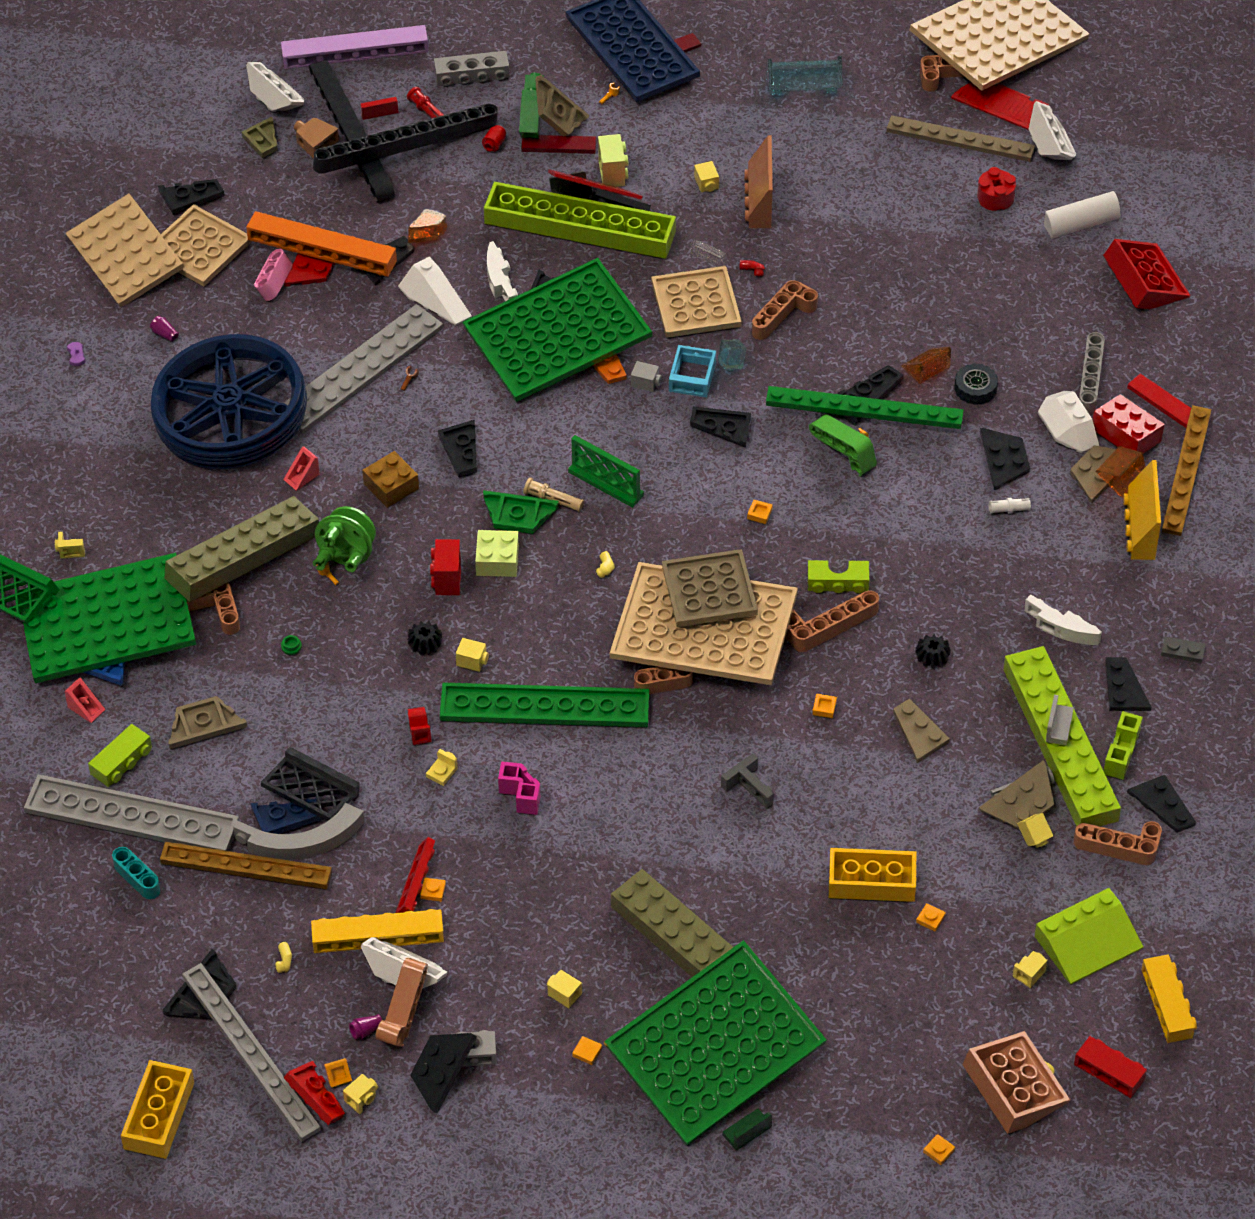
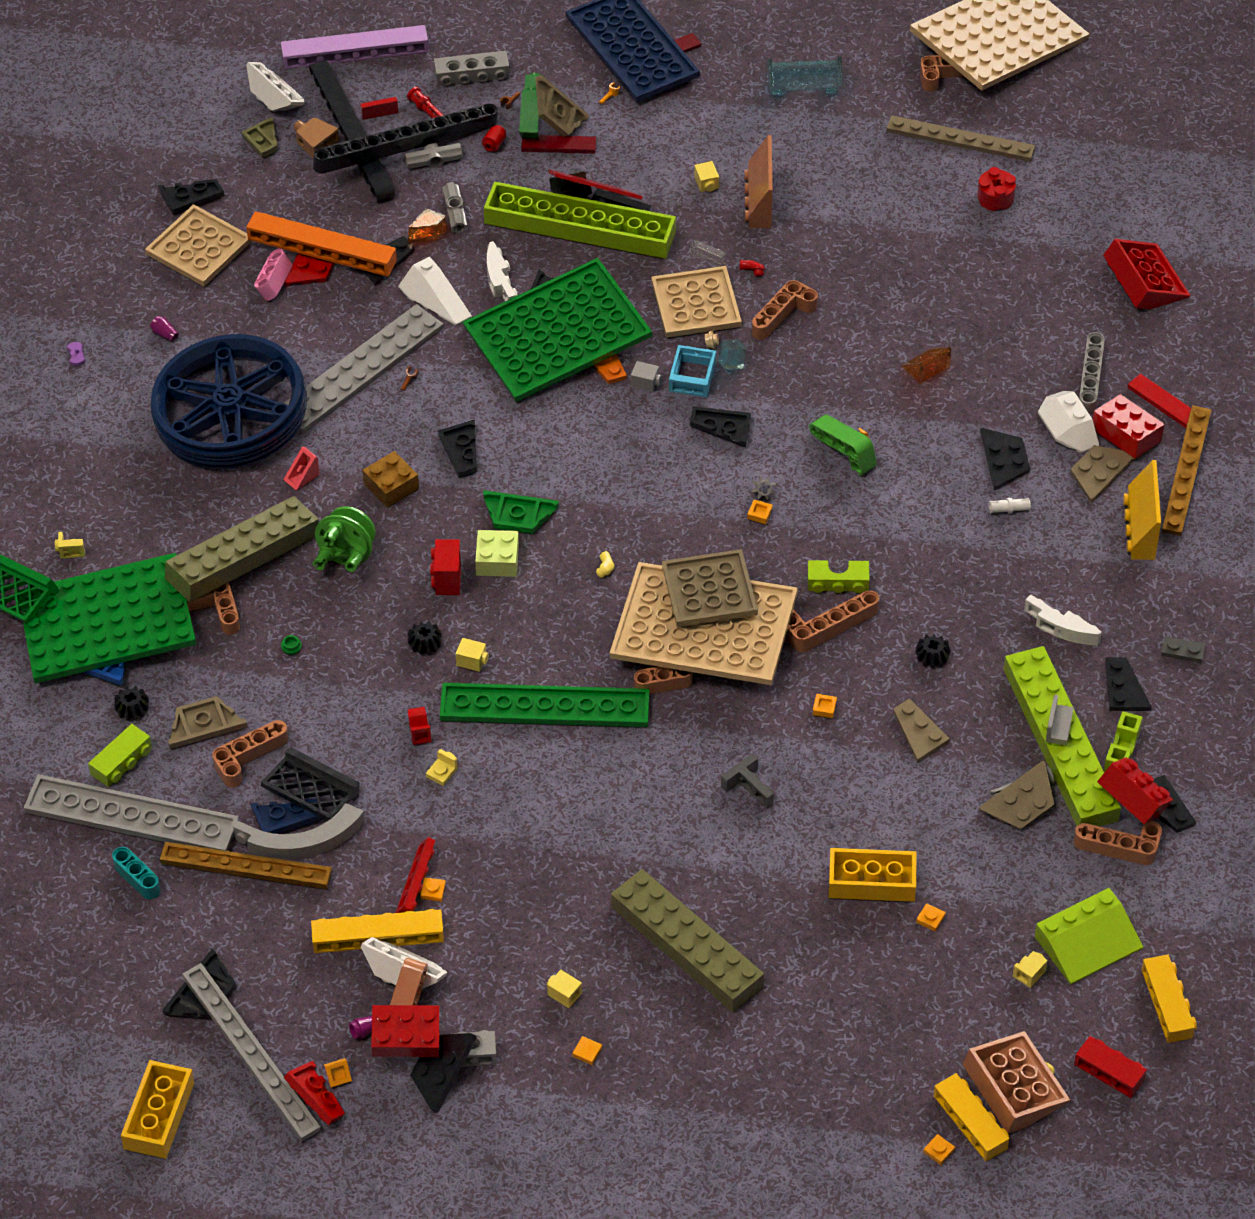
(83, 701): coral slope -> none
(125, 250): tan plate -> none
(131, 703): none -> black gear
(252, 746): none -> nougat beam
(286, 956): light yellow arm -> none
(326, 571): light orange hand -> none
(360, 1092): light yellow brick -> none
(405, 1031): none -> red brick
(433, 155): none -> light grey piece
(454, 208): none -> light grey piece
(508, 100): none -> dark orange hand
(516, 781): dark pink brick -> none
(545, 492): tan pin -> none
(609, 481): green fence -> none
(612, 160): yellowish green brick -> none
(711, 340): none -> tan plate
(715, 1042): green plate -> none
(748, 1128): dark green panel -> none
(758, 485): none -> light grey gear
(864, 407): green plate -> none
(875, 387): black wing -> none
(971, 1117): none -> yellow brick
(985, 382): black wheel -> none
(999, 102): red piece -> none
(1035, 830): light yellow brick -> none
(1049, 134): white wedge -> none
(1082, 214): white brick -> none
(1121, 469): clear orange slope -> none
(1135, 790): none -> red brick

